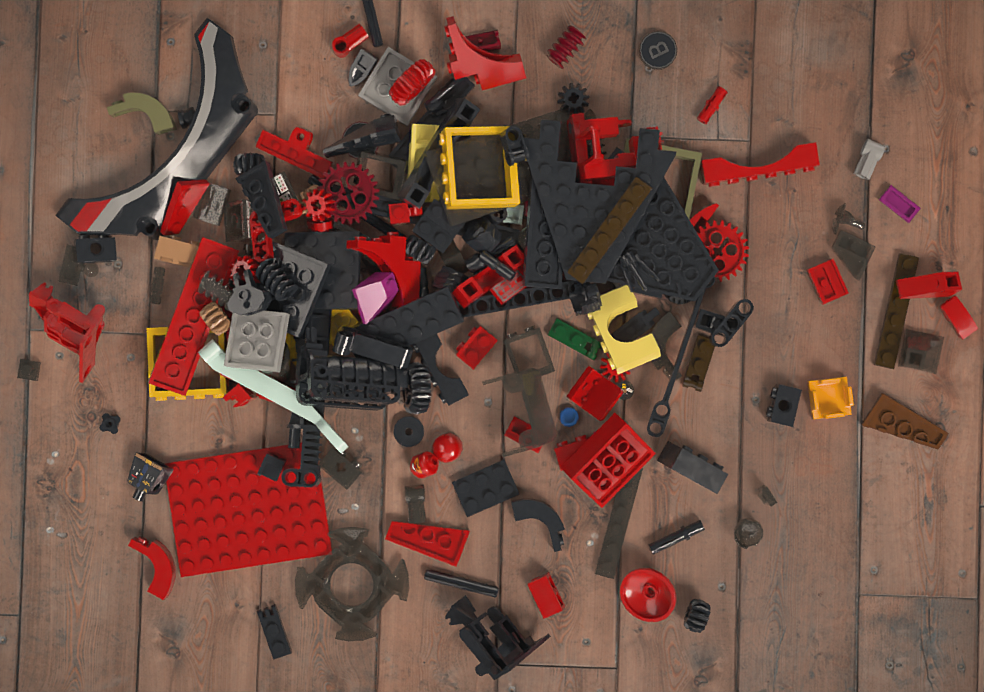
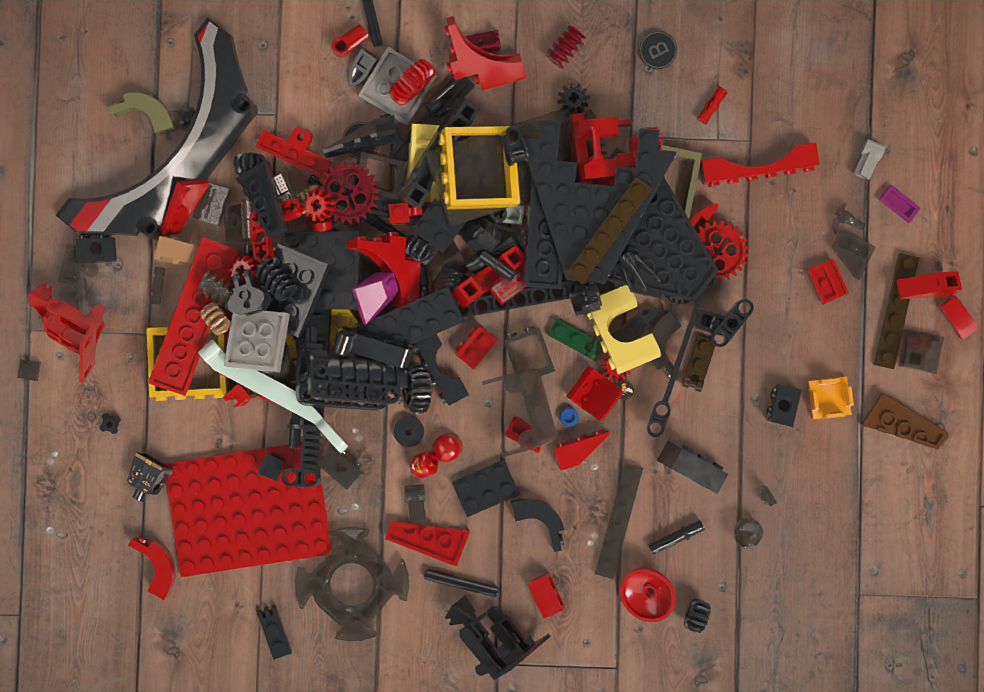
(608, 460): red slope -> none

